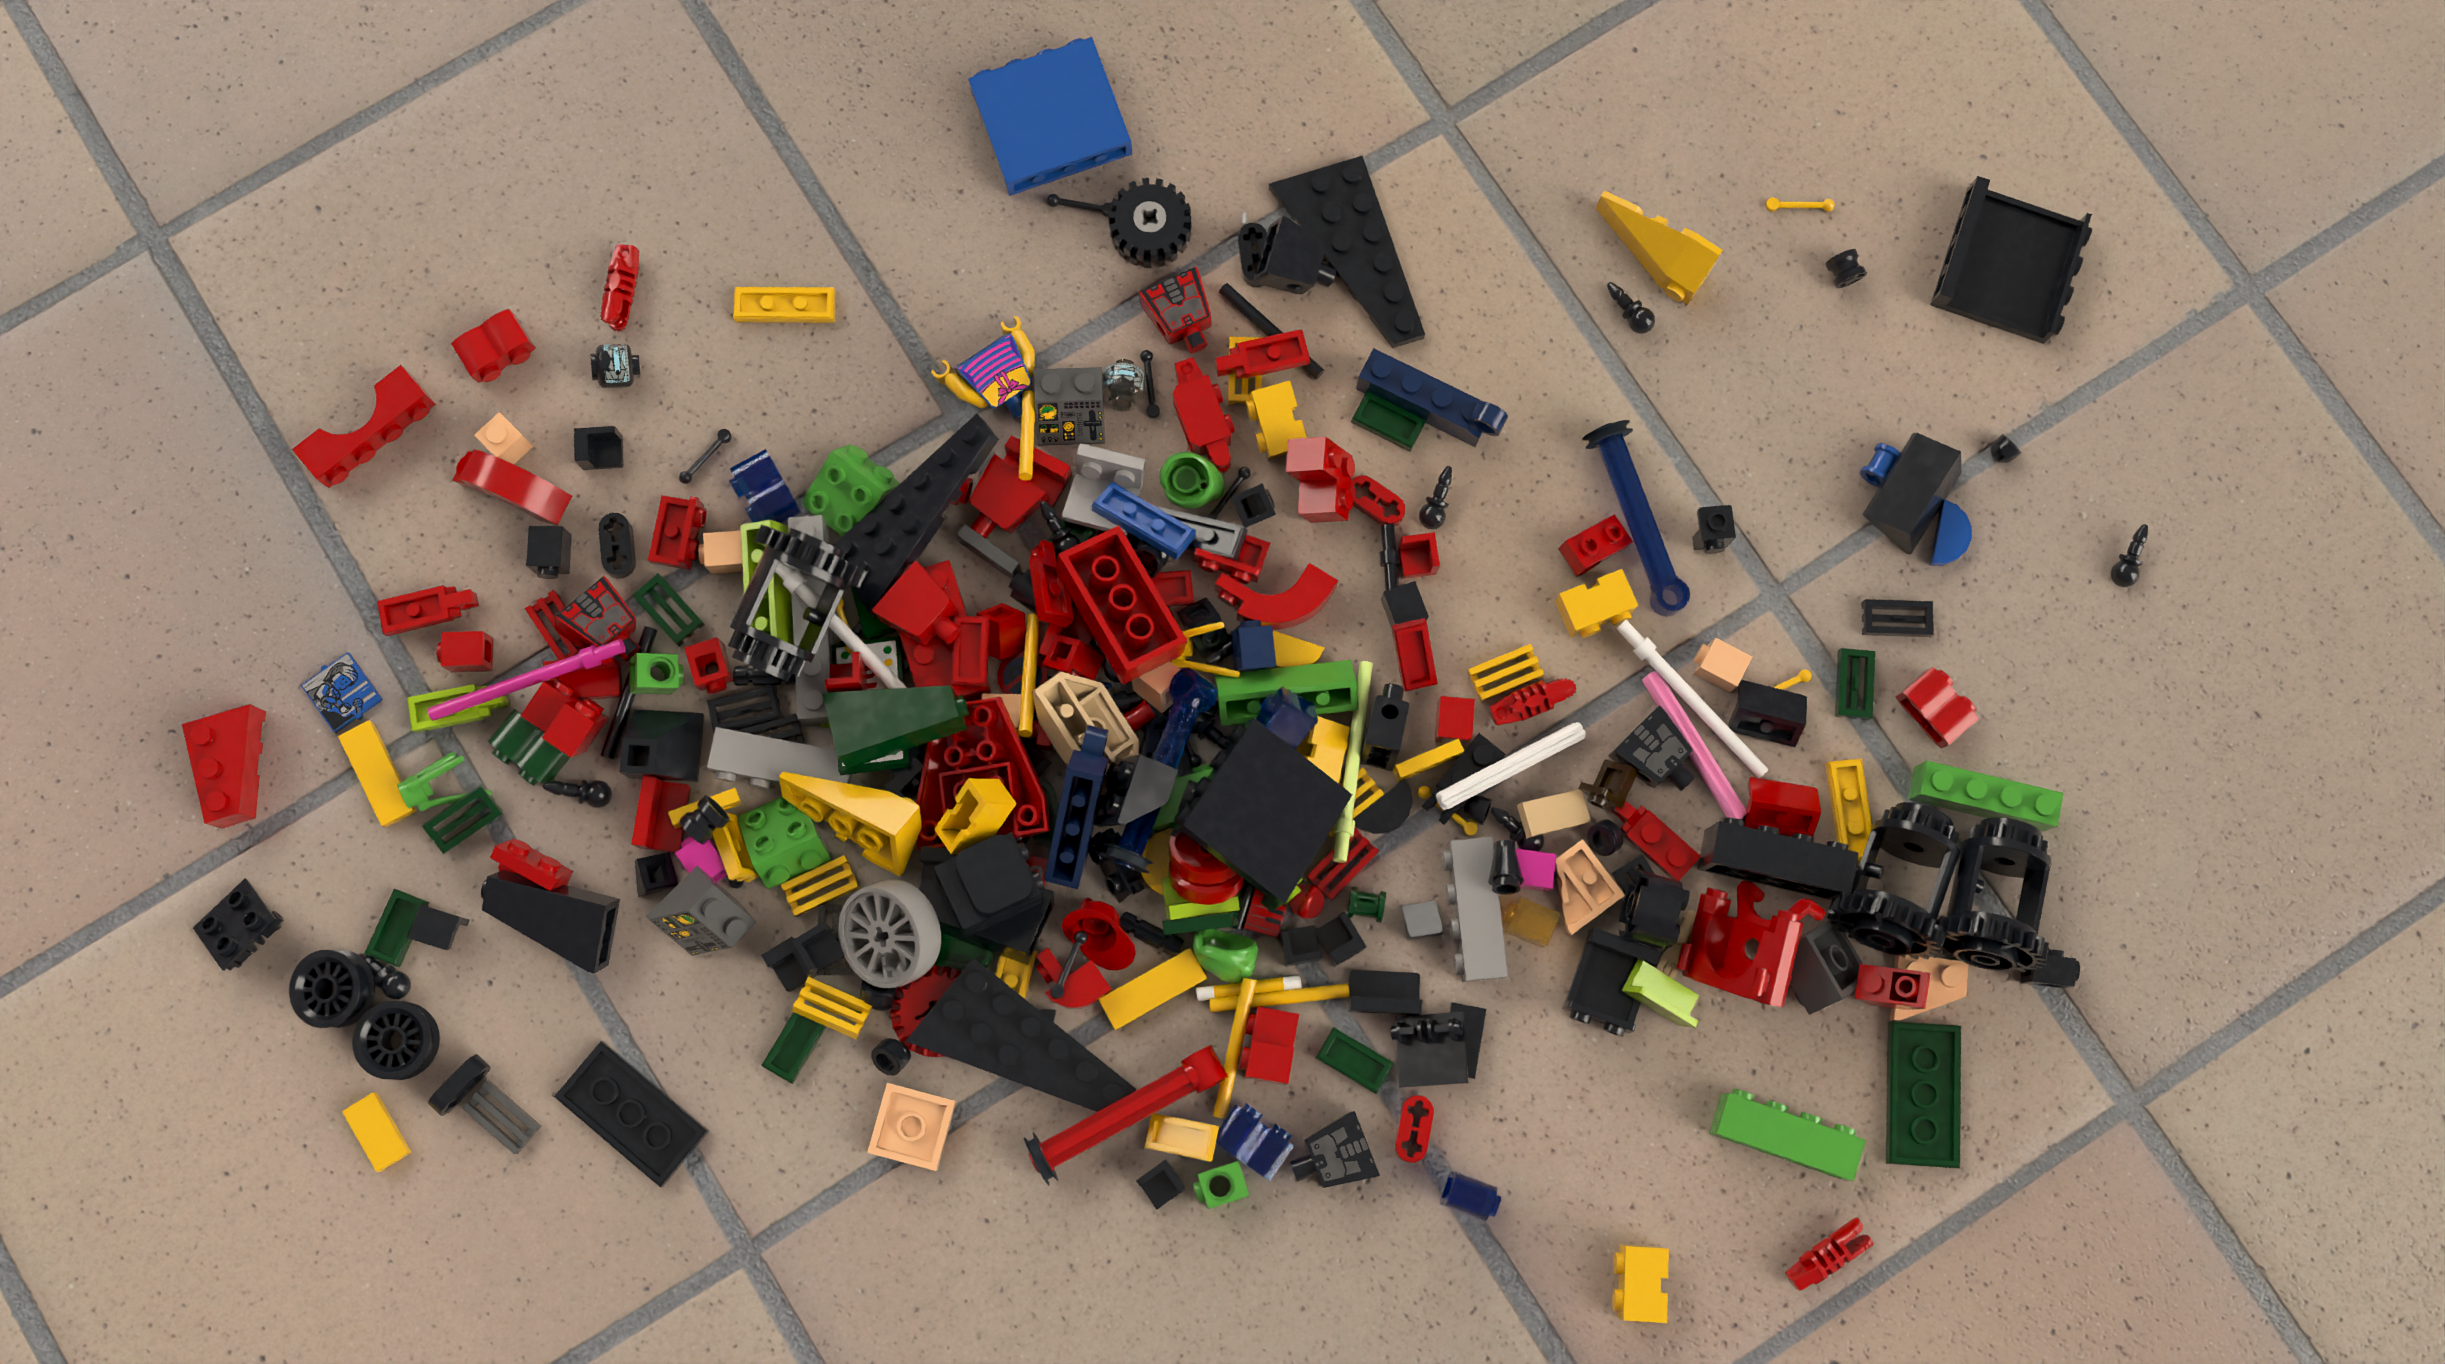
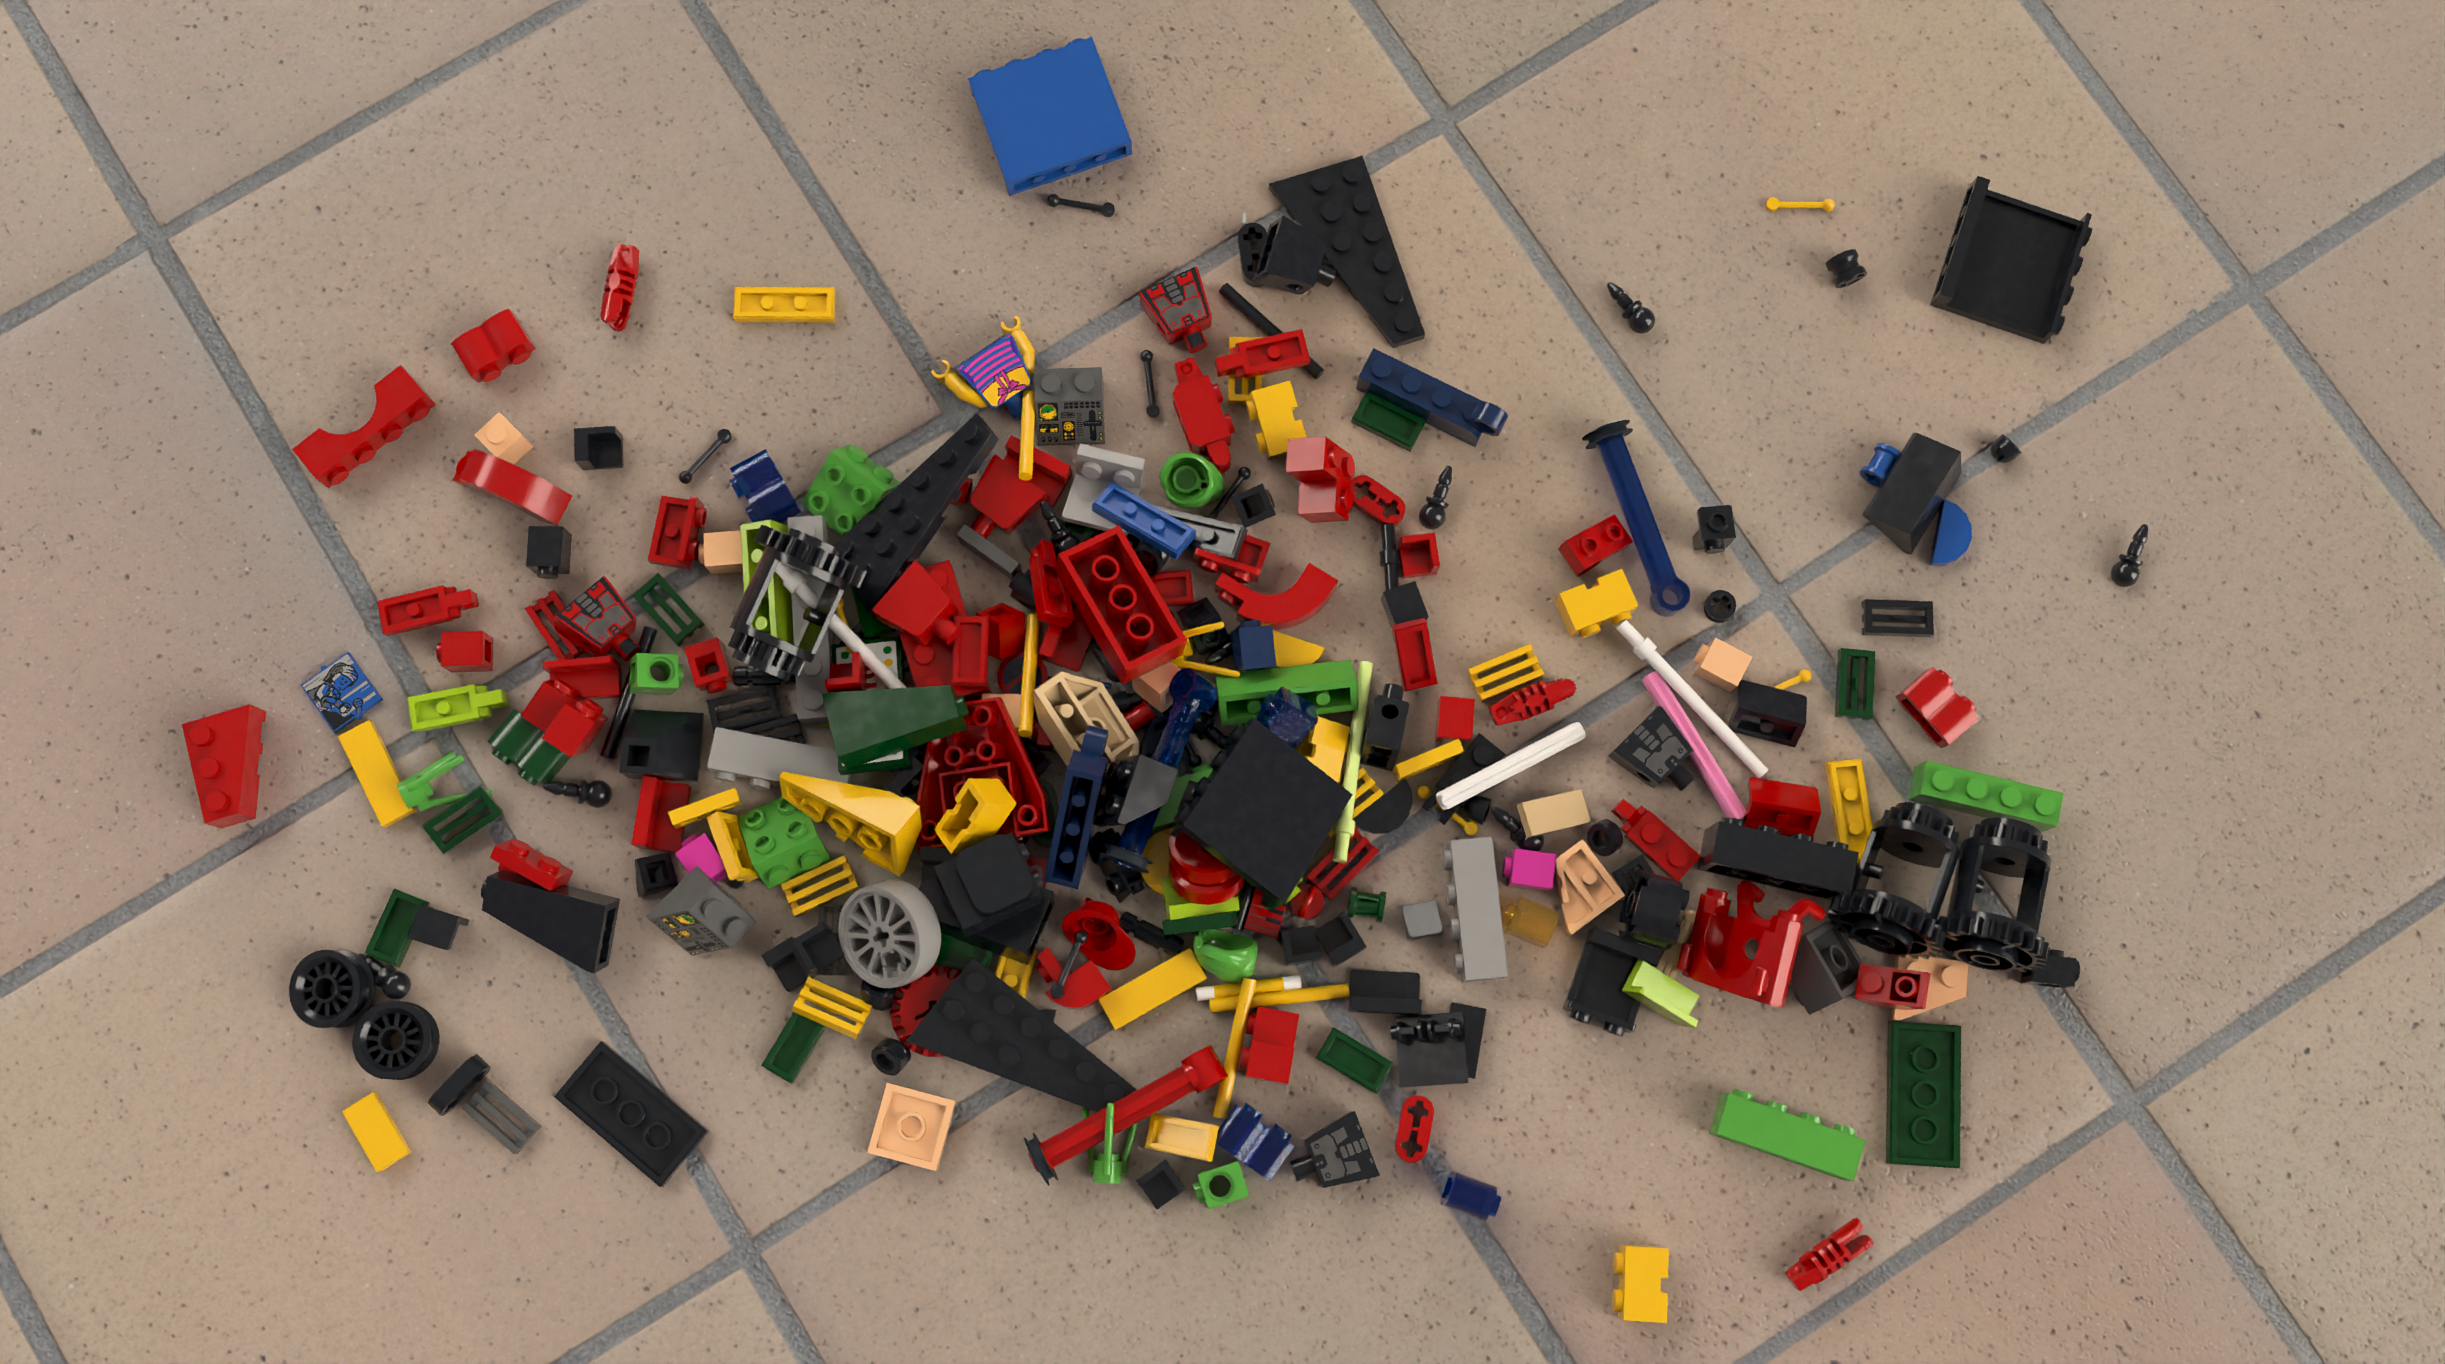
(235, 926): black hinge -> none
(587, 657): dark pink bar -> none
(609, 546): black beam -> none
(614, 365): head -> none
(704, 820): black wheel -> none
(1073, 657): red brick -> none
(1108, 1166): none -> bright green plant
(1123, 385): head -> none
(1150, 238): black wheel -> none
(1505, 869): black cone -> none
(1611, 785): dark brown bracket -> none
(1672, 258): yellow wedge -> none
(1723, 616): none -> black bush

